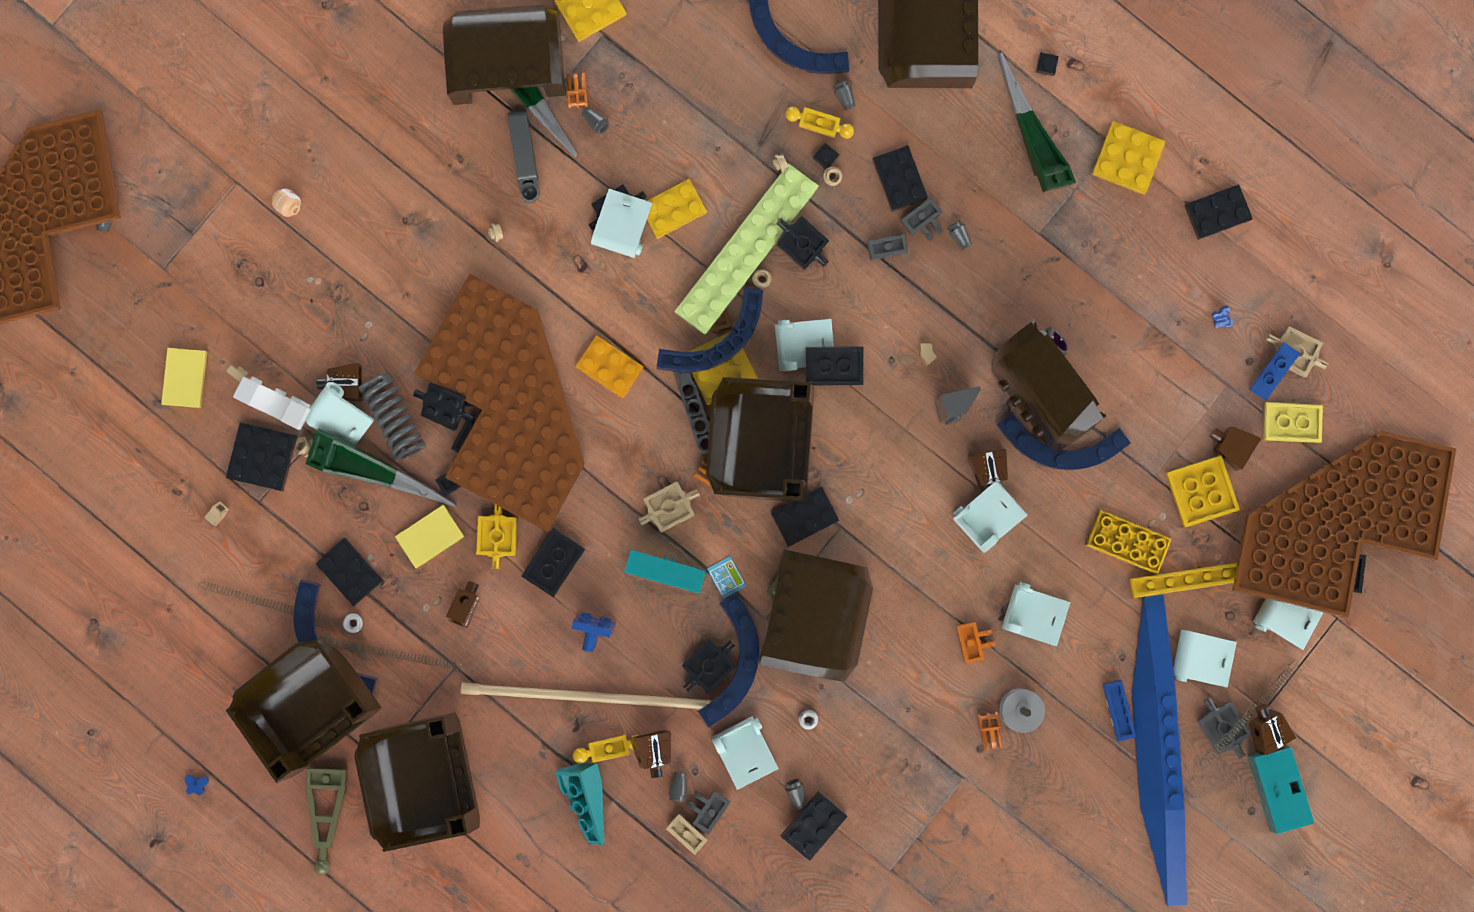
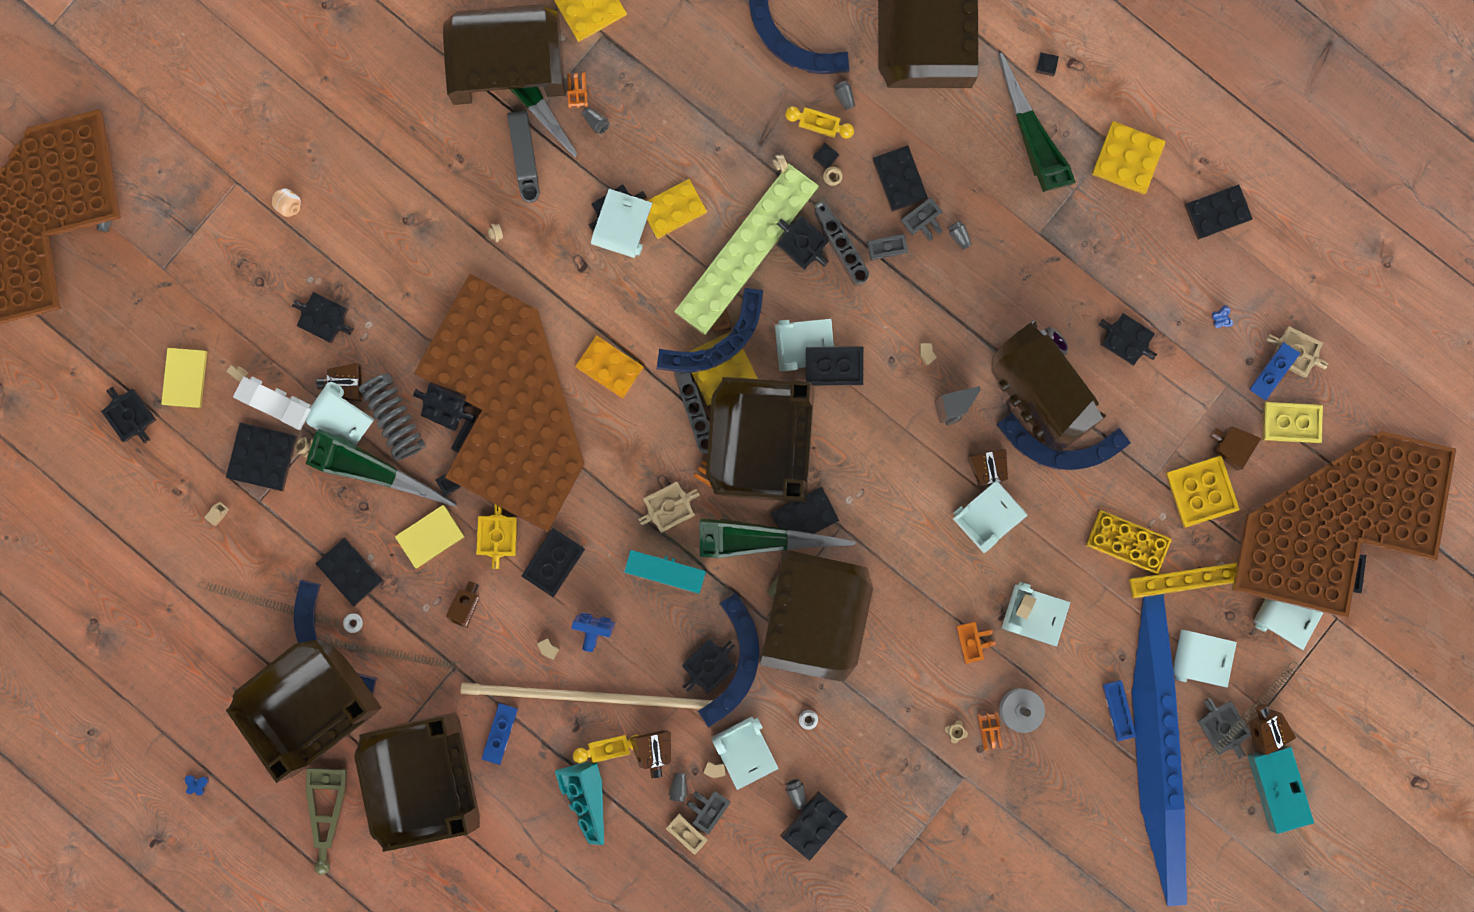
(128, 415): none -> black plate
(322, 317): none -> black plate
(499, 733): none -> blue plate
(548, 649): none -> tan piece
(714, 770): none -> tan piece
(726, 577): sticker -> none
(735, 538): none -> dark green plate
(766, 274): tan plate -> none
(841, 252): none -> dark grey piece
(962, 733): none -> tan plate
(1025, 606): none -> tan piece
(1127, 339): none -> black plate

